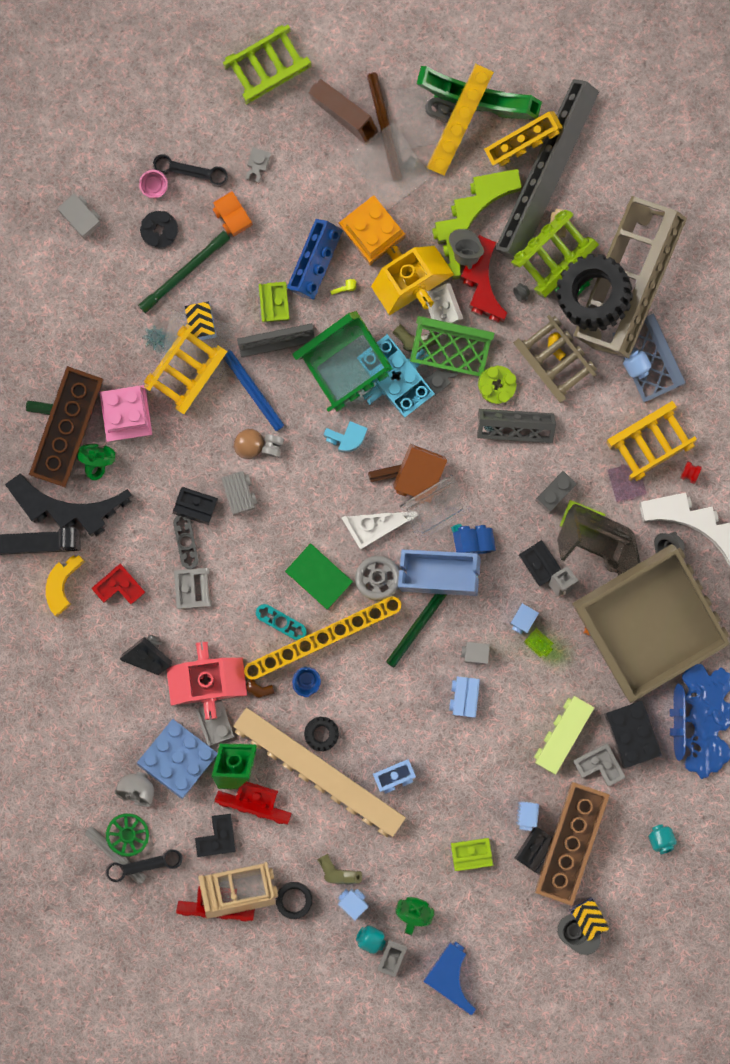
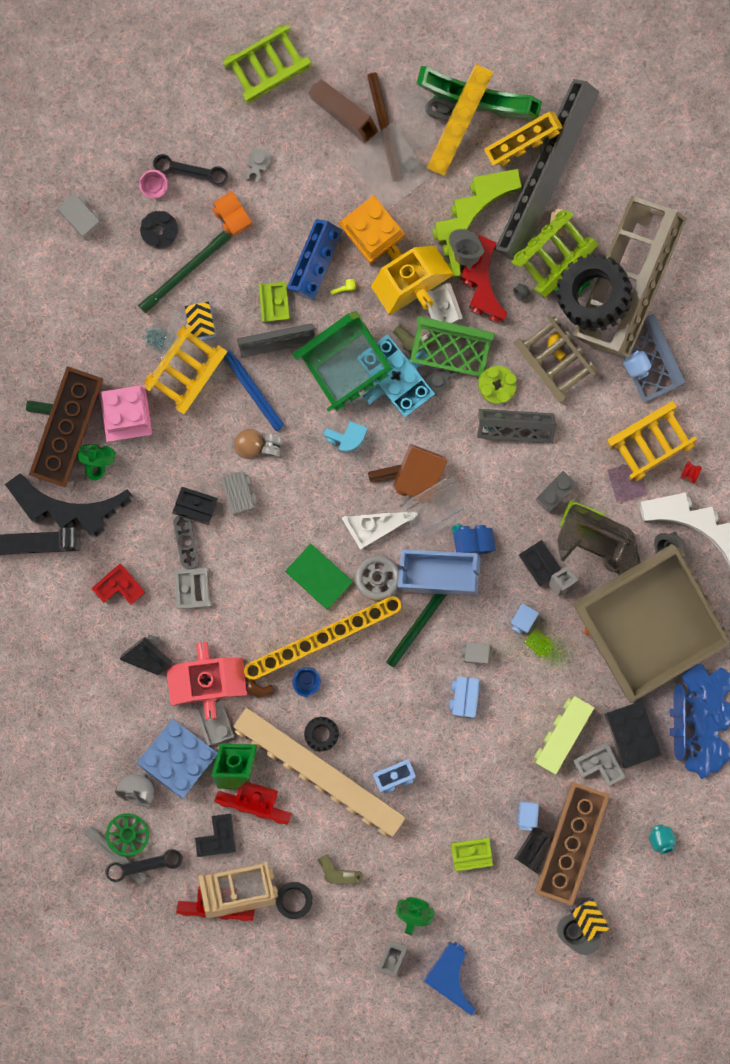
(56, 582): yellow arch -> none
(279, 614): teal beam -> none
(352, 903): light blue brick -> none
(370, 939): teal head -> none

